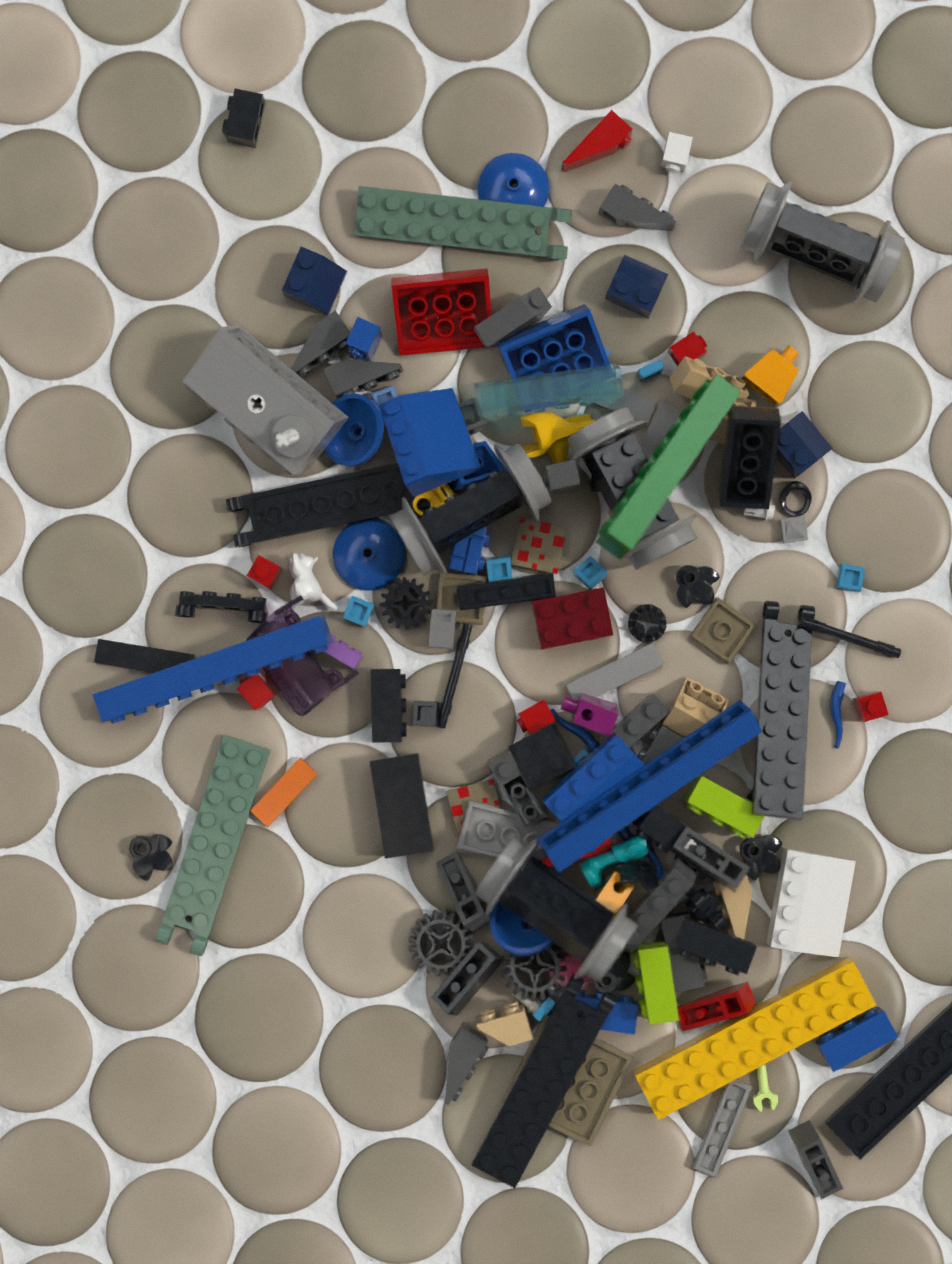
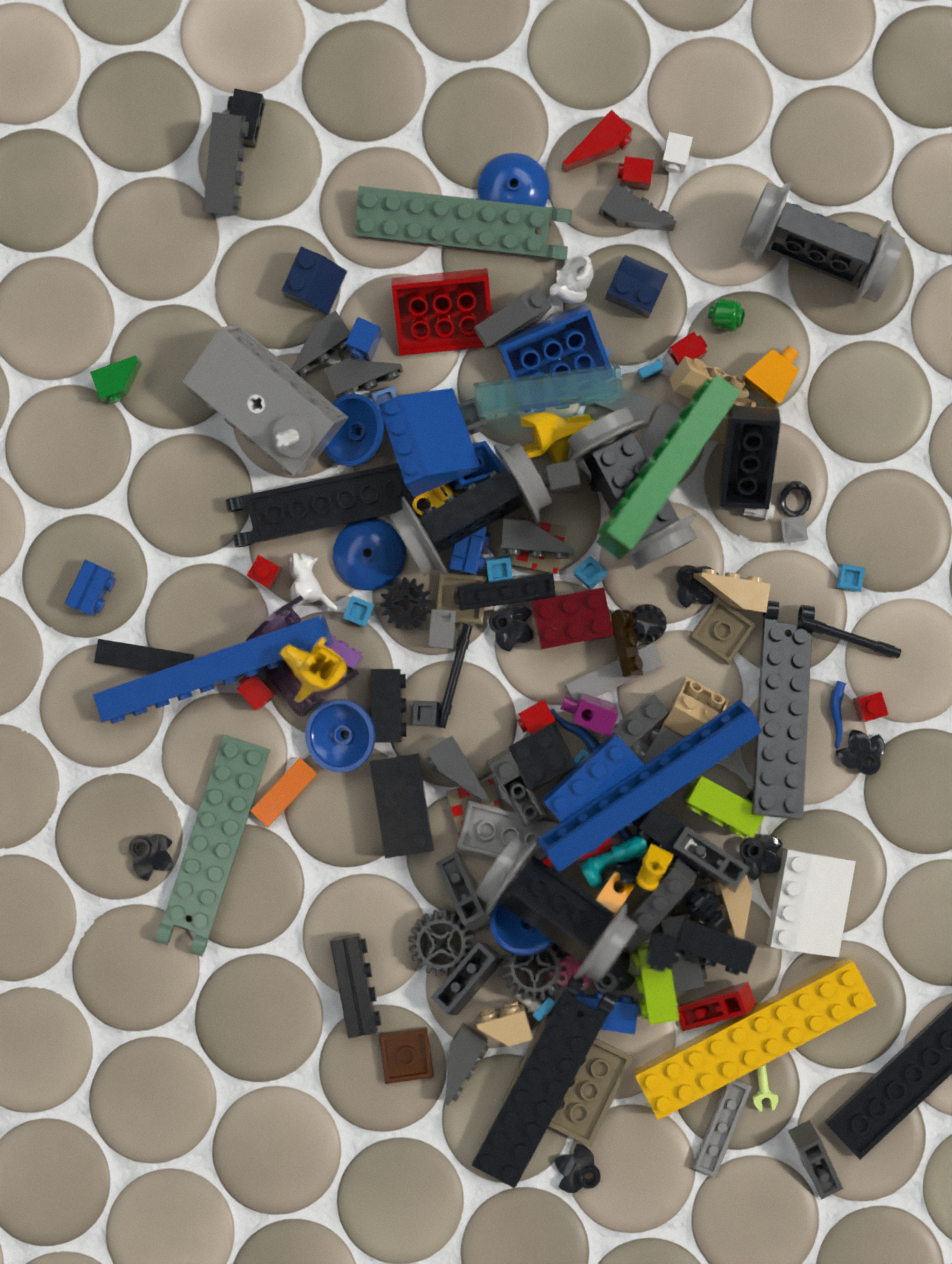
(90, 588): none -> blue brick
(116, 379): none -> green slope
(188, 602): black plate -> none
(224, 163): none -> dark grey brick
(314, 669): none -> yellow piece
(326, 735): none -> blue dish
(354, 985): none -> black brick
(406, 1055): none -> reddish brown tile
(454, 766): none -> dark grey slope
(514, 628): none -> black plate
(527, 537): none -> dark grey slope
(573, 280): none -> white hair
(574, 1167): none -> black plate
(626, 643): none -> dark brown hinge
(636, 172): none -> red brick
(653, 867): none -> yellow piece
(662, 951): none -> black brick
(726, 315): none -> green head
(740, 594): none -> tan slope
(800, 445): dark blue slope -> none
(856, 1038): blue brick -> none
(860, 749): none -> black plate

